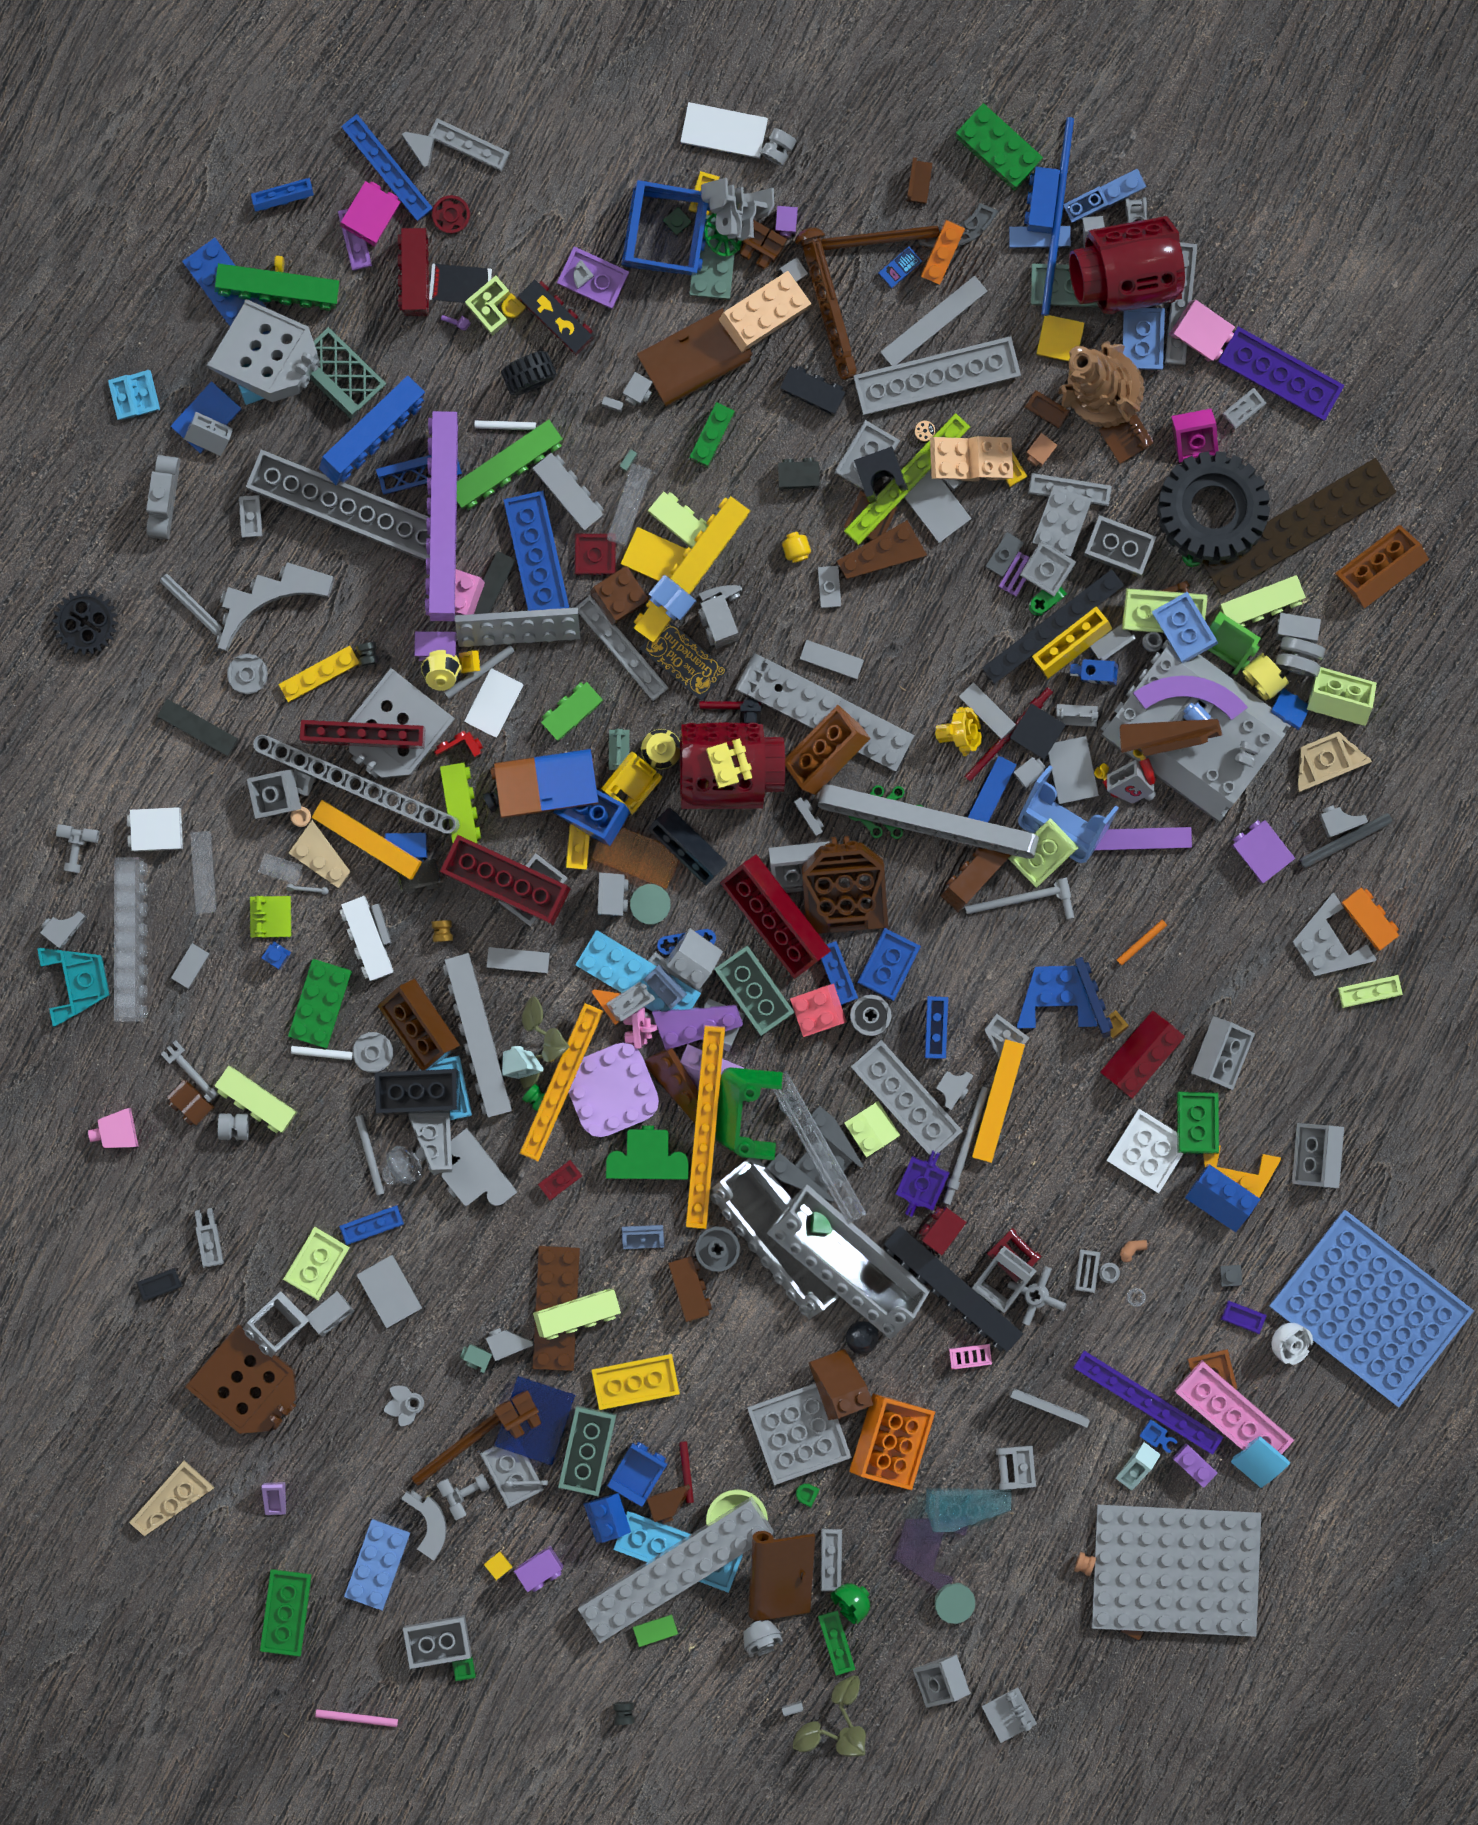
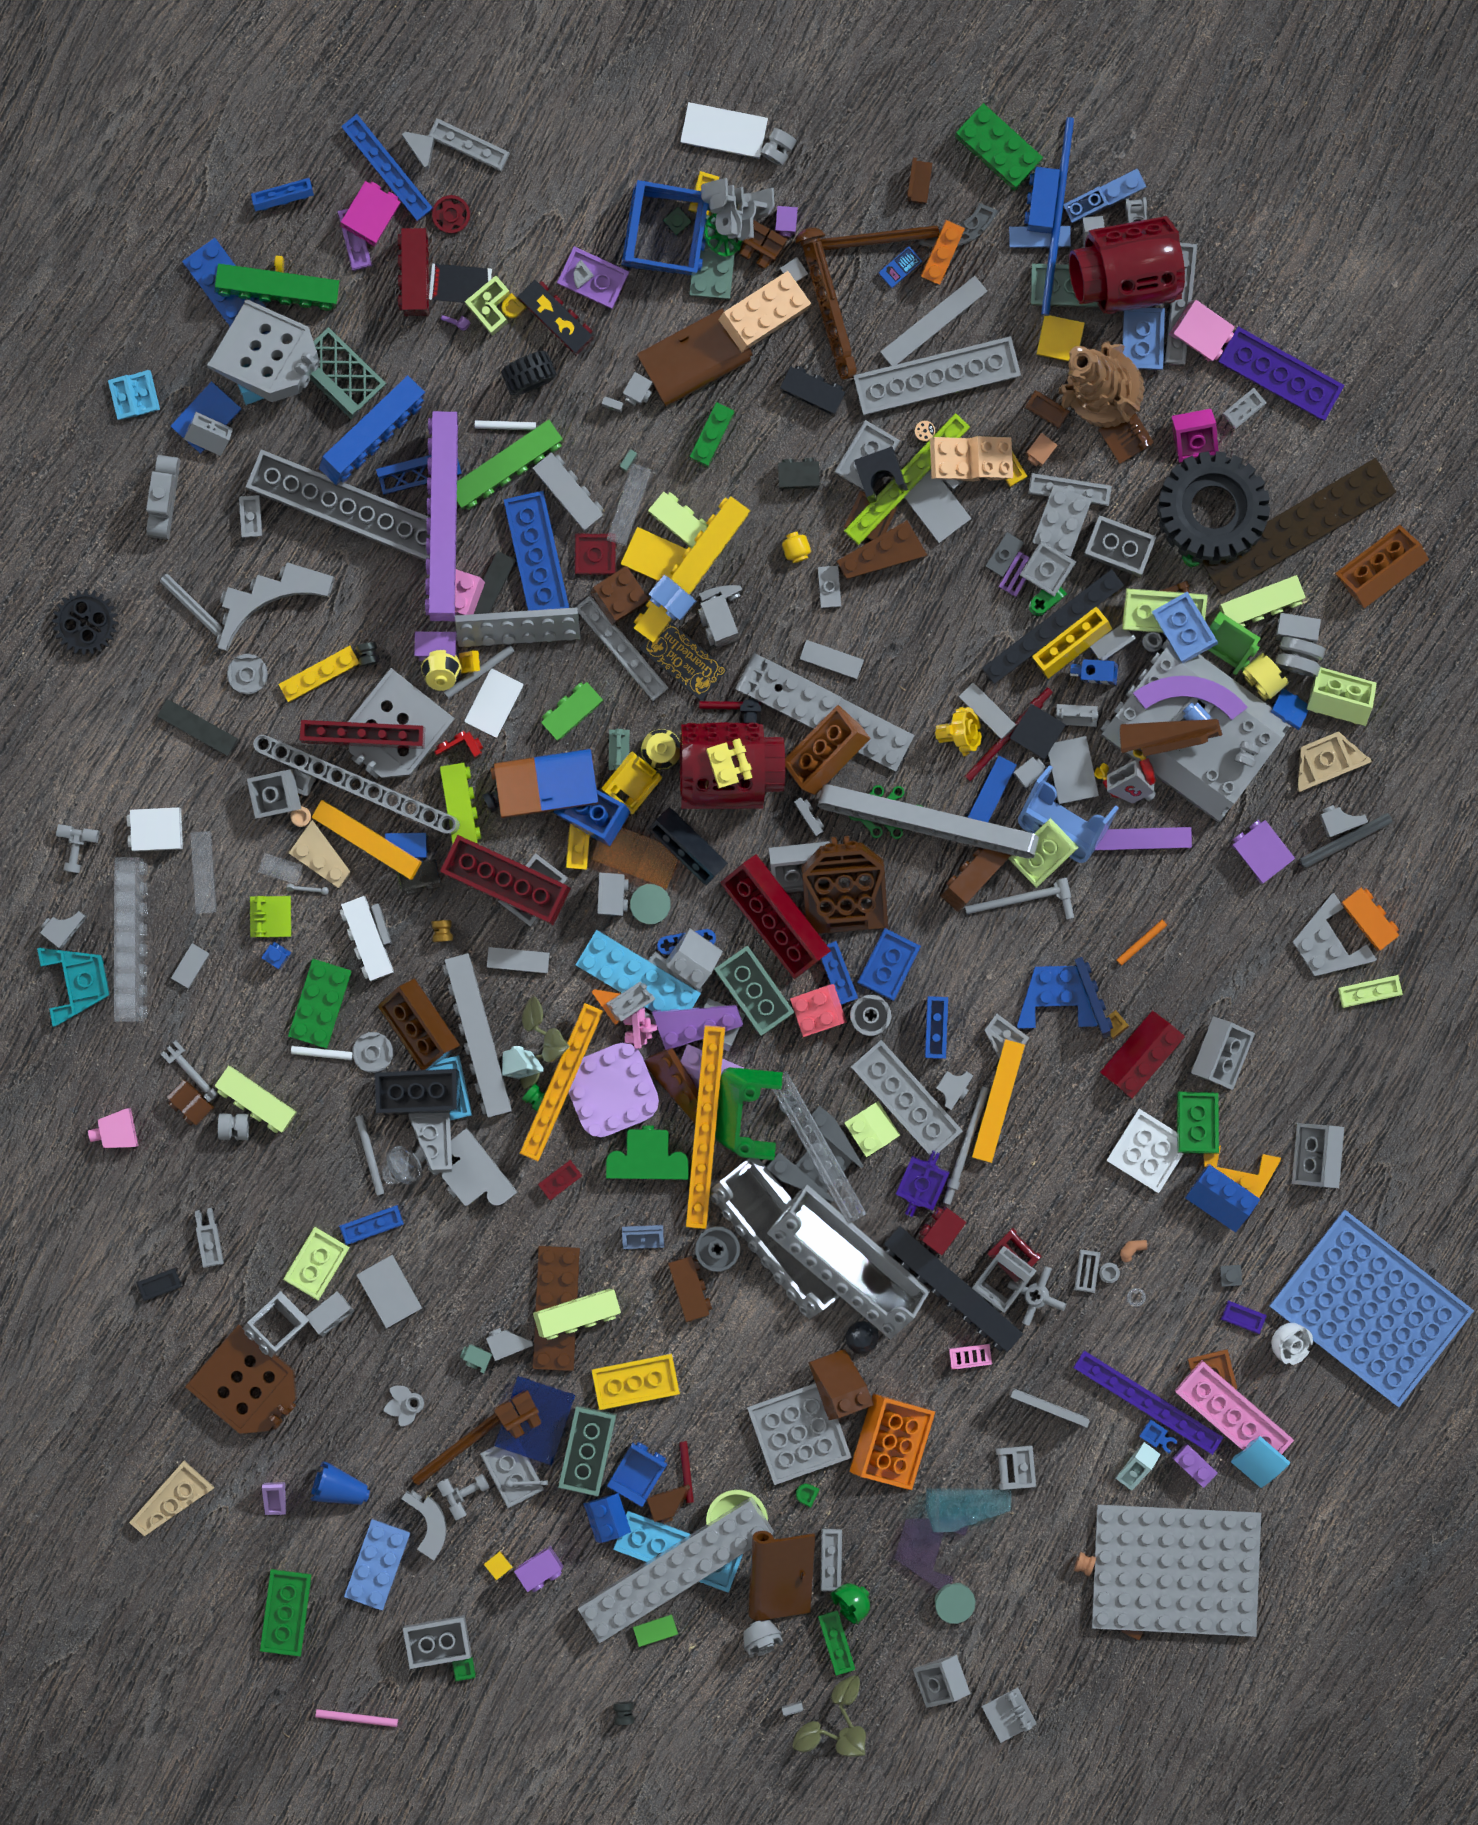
(338, 1487): none -> blue cone
(665, 986): sand blue hinge -> none
(820, 1224): tile -> none

